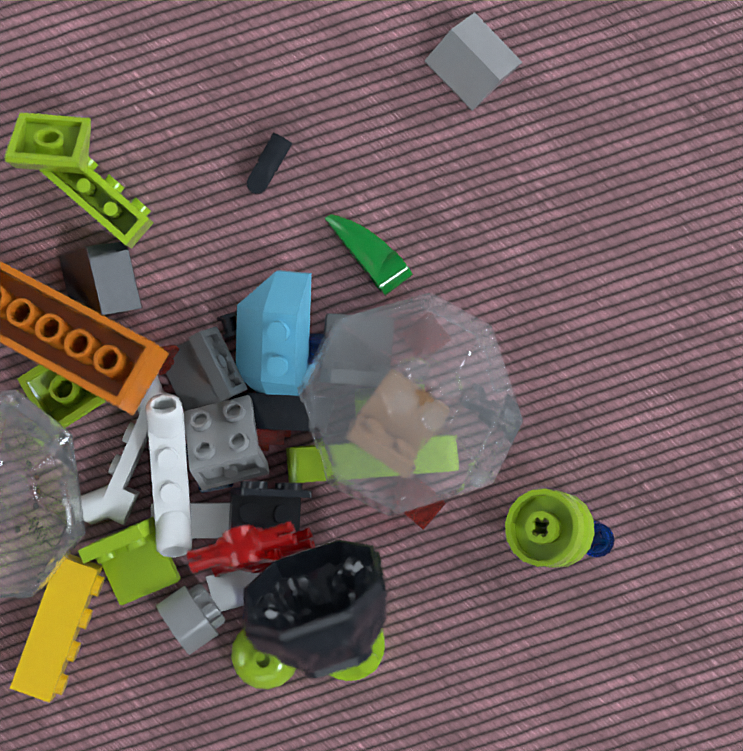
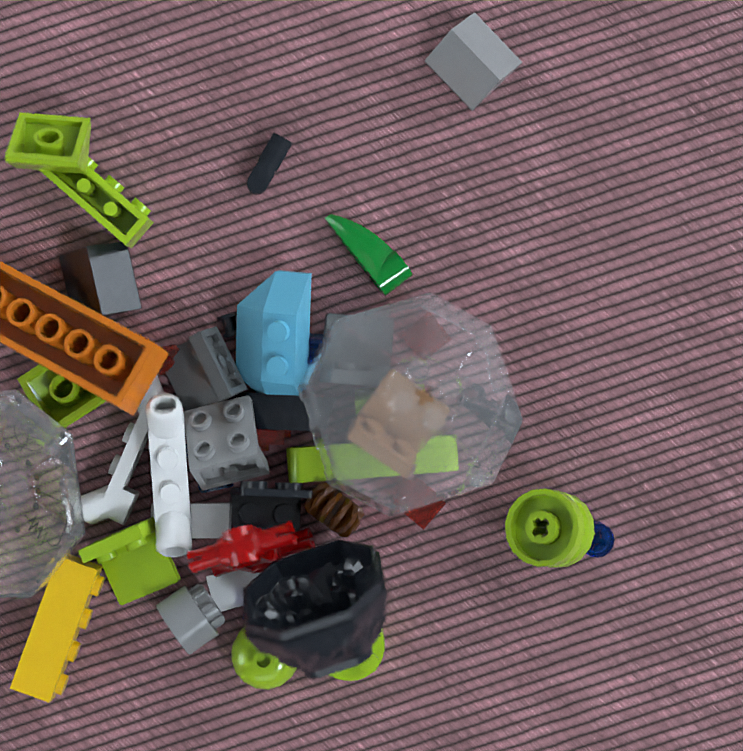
(334, 510): none -> reddish brown gear

